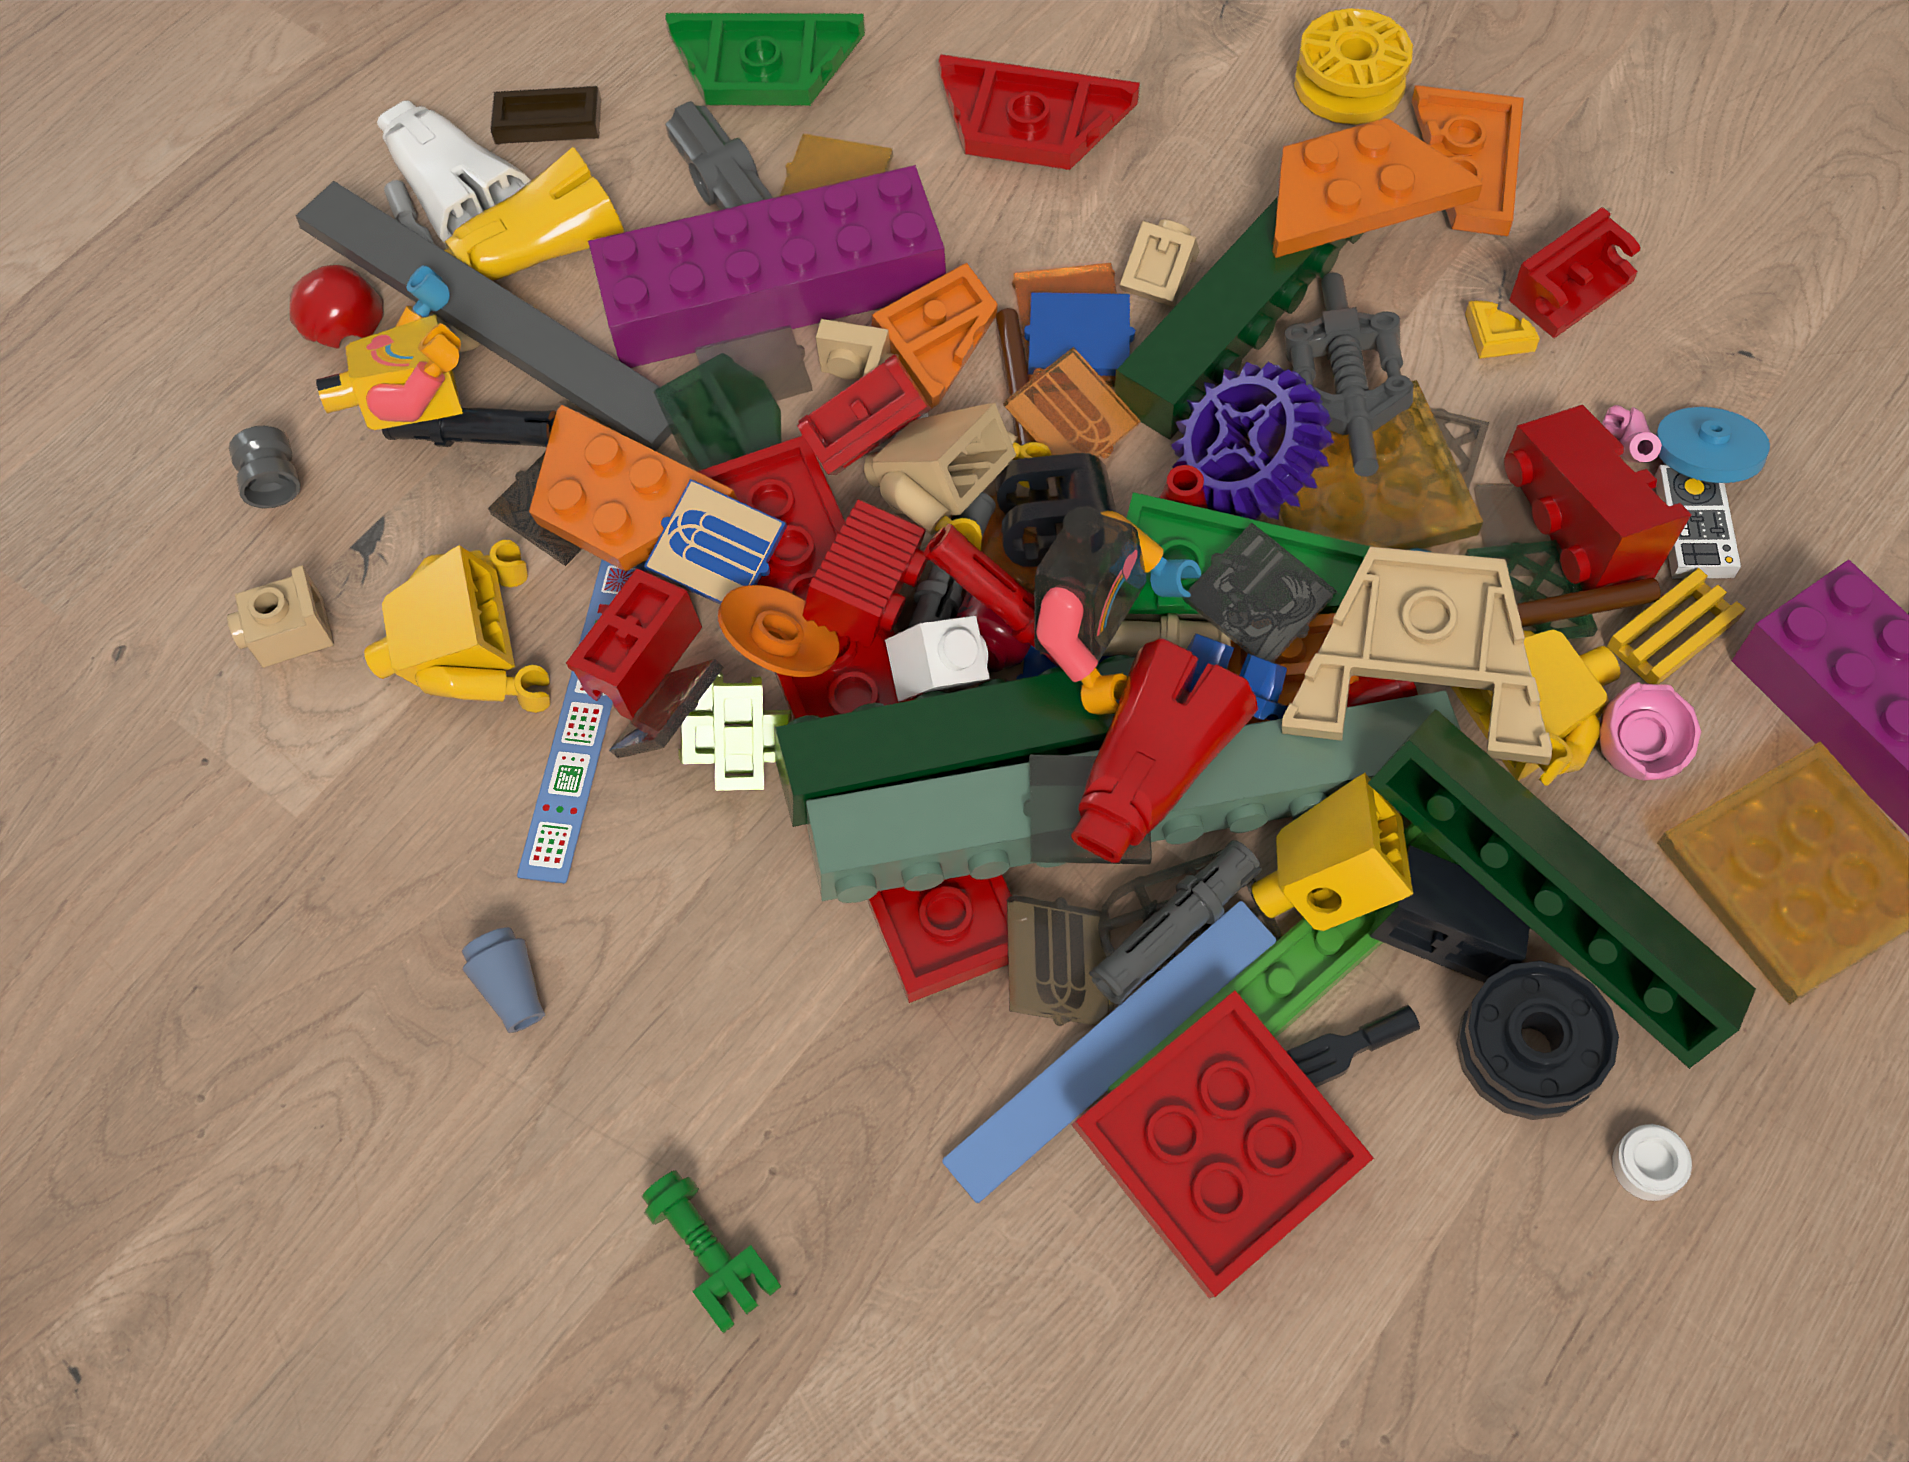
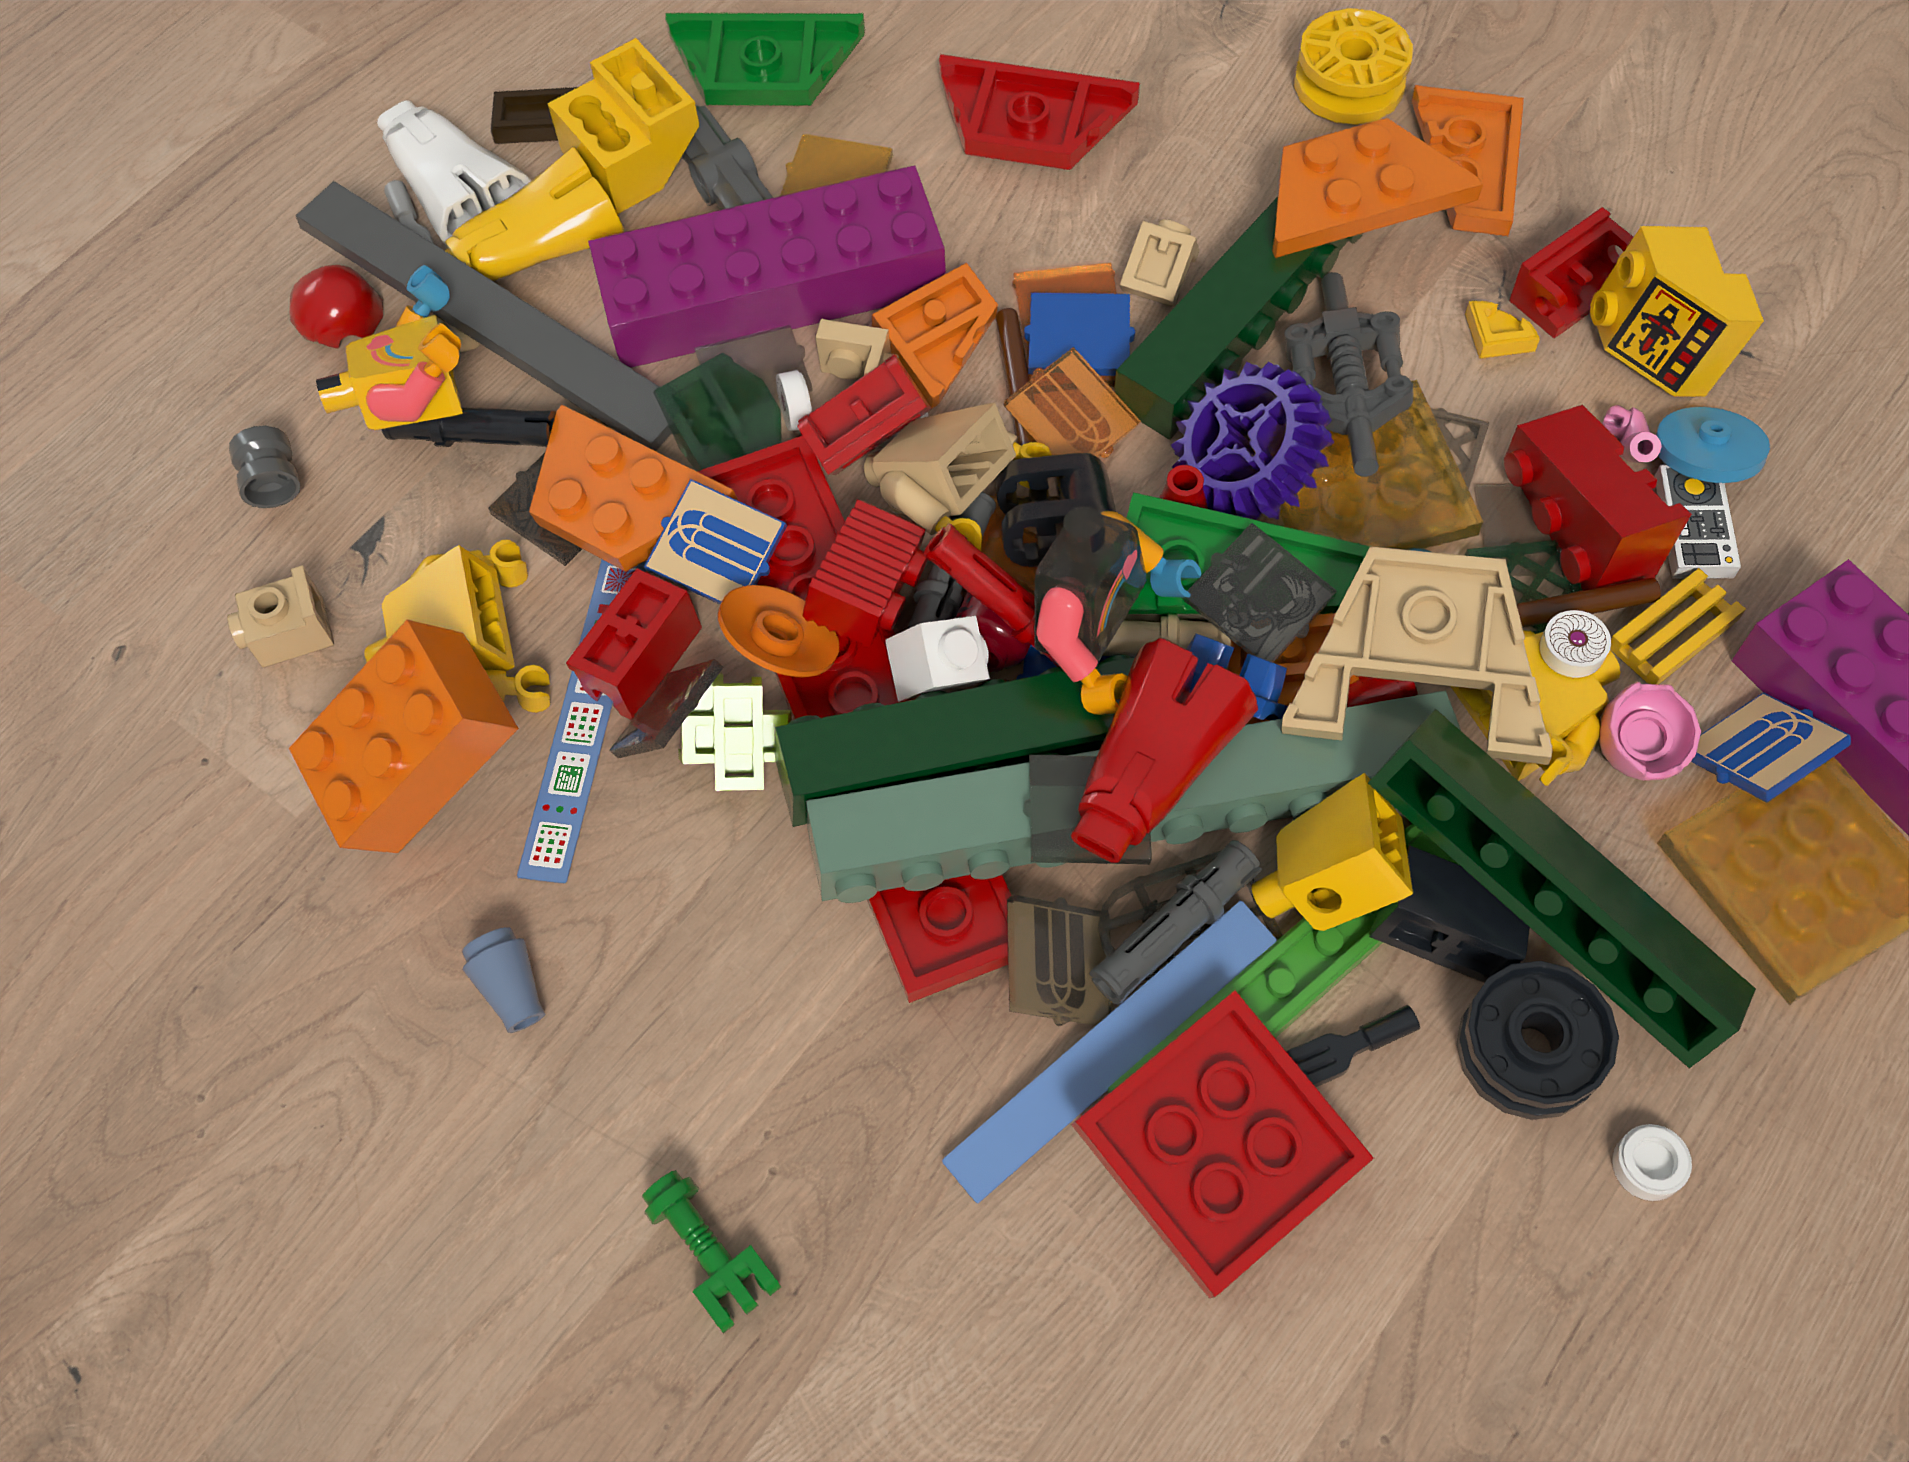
(402, 738): none -> orange brick
(627, 123): none -> yellow piece
(793, 397): none -> white tile
(1575, 643): none -> white tile
(1675, 310): none -> yellow piece
(1768, 746): none -> piece

